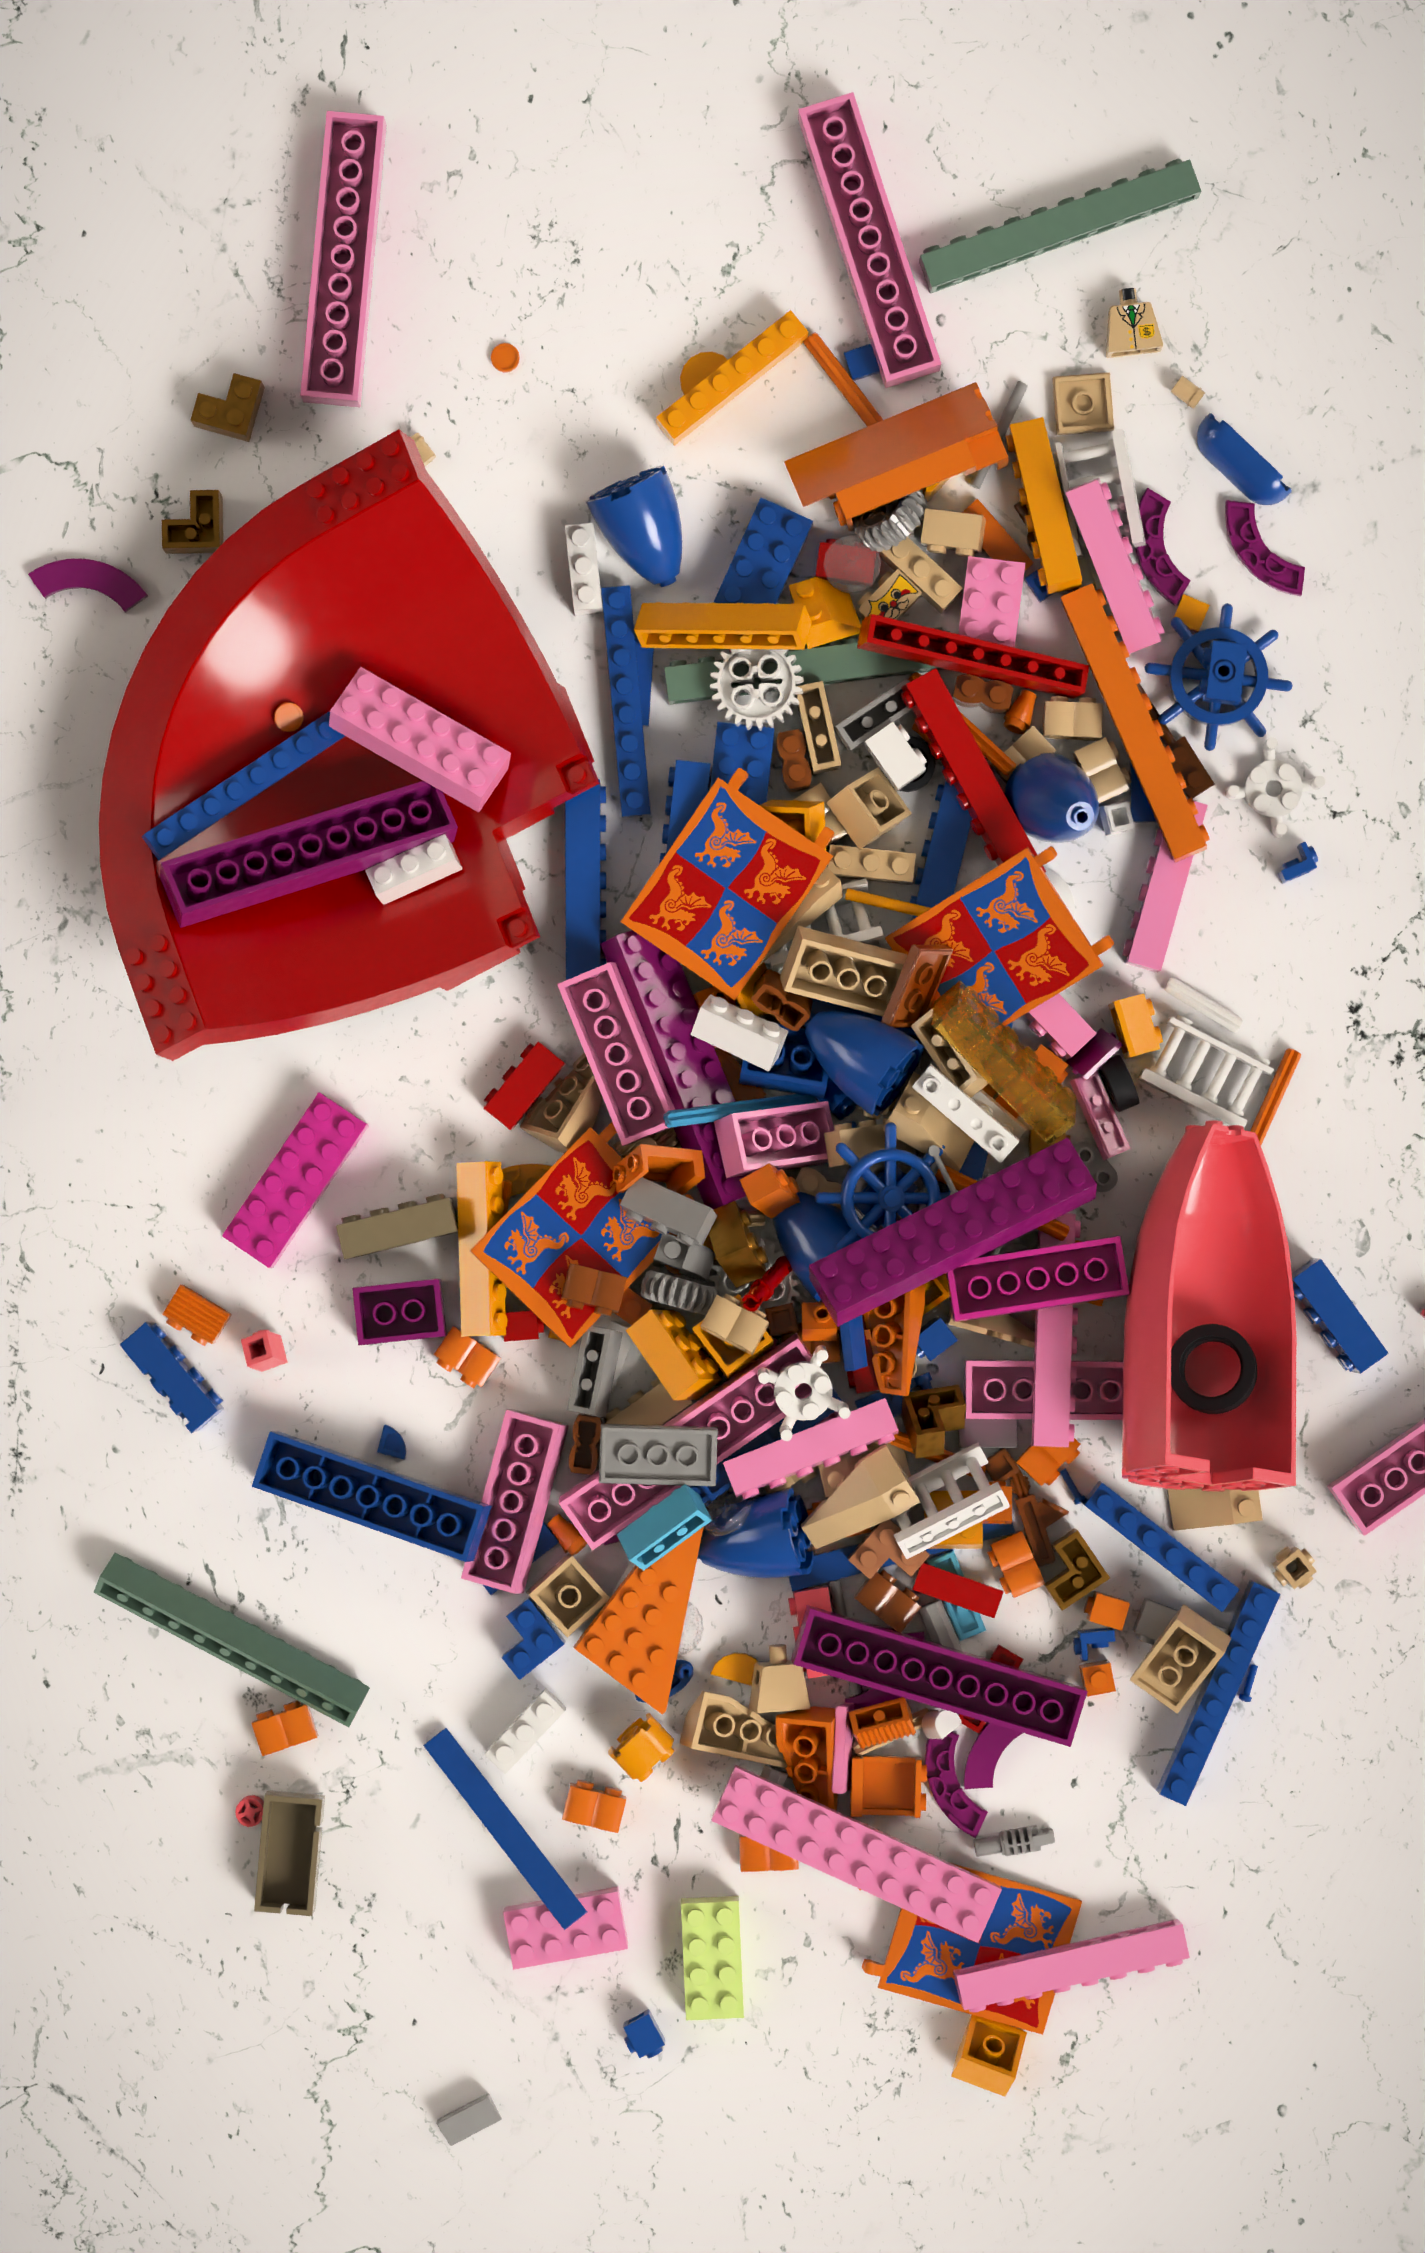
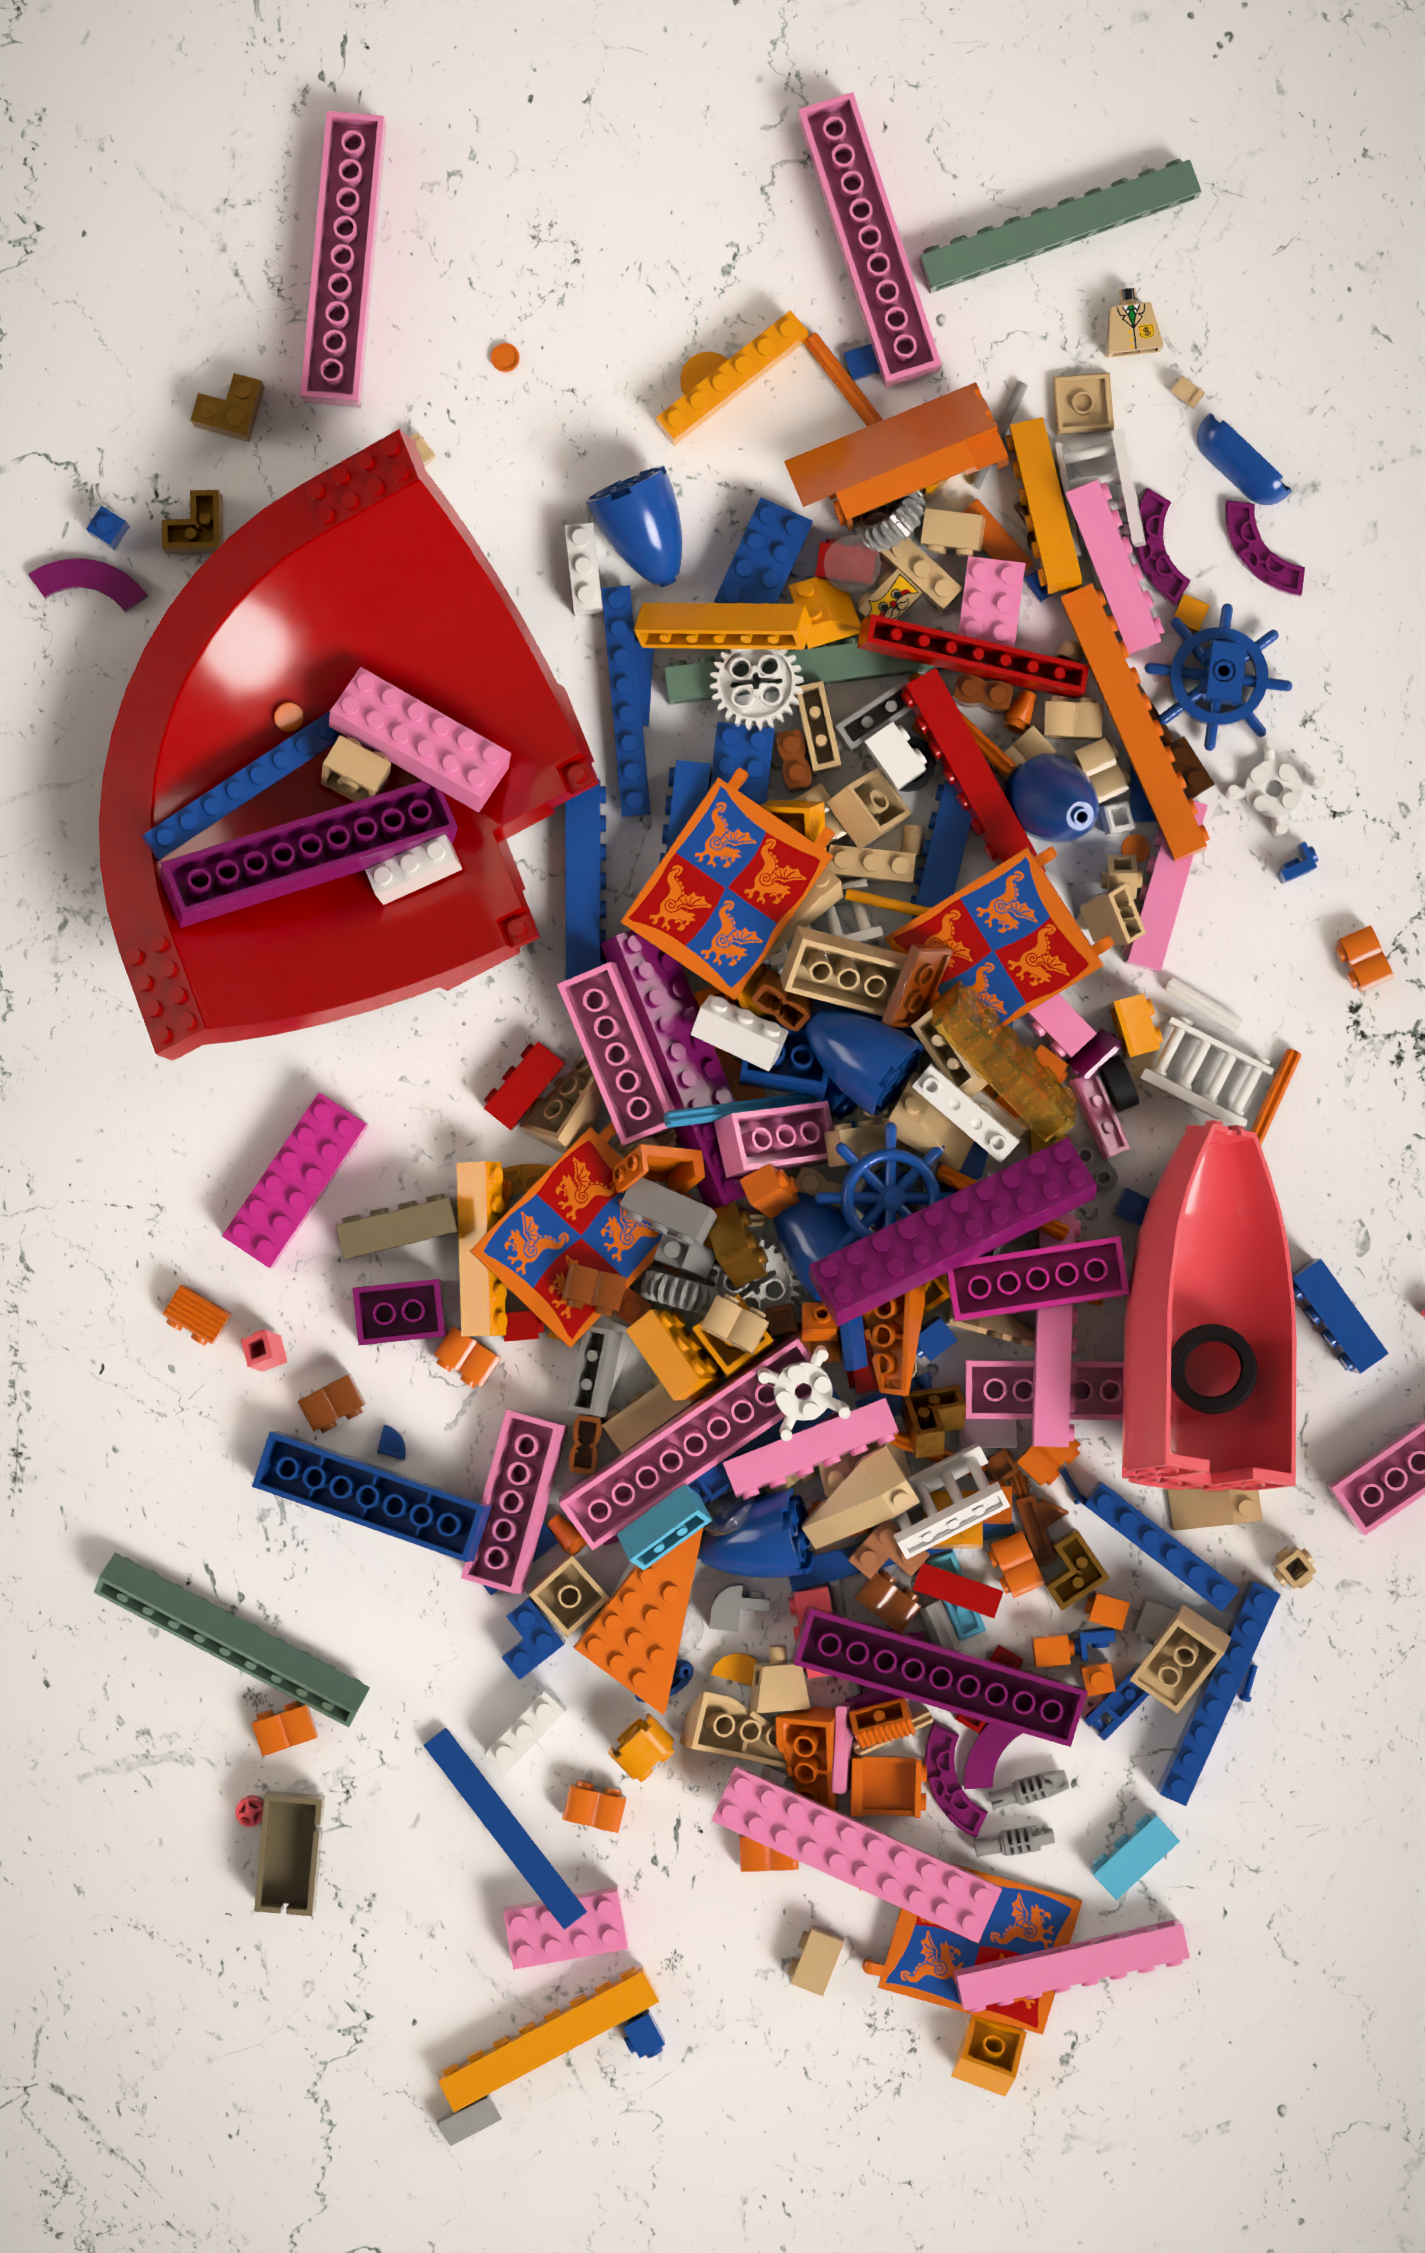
(107, 527): none -> blue brick
(172, 1376): blue wedge -> none
(331, 1403): none -> dark orange brick
(355, 770): none -> tan brick
(549, 2038): none -> light orange brick
(658, 1455): light grey tile -> none
(712, 1958): yellowish green brick -> none
(727, 1606): none -> light grey brick
(763, 1288): red pin -> none
(816, 1960): none -> tan brick
(912, 839): none -> tan piece
(934, 1152): light grey hinge -> none
(939, 1723): white brick -> none
(1030, 1789): none -> light grey hinge
(1052, 1650): none -> orange brick
(1070, 651): none -> tan hinge
(1112, 915): none -> tan torso
(1118, 1705): none -> blue plate
(1122, 870): none -> tan brick
(1131, 1207): none -> blue brick
(1134, 1855): none -> medium azure brick
(1137, 846): none -> orange piece
(1364, 959): none -> orange brick

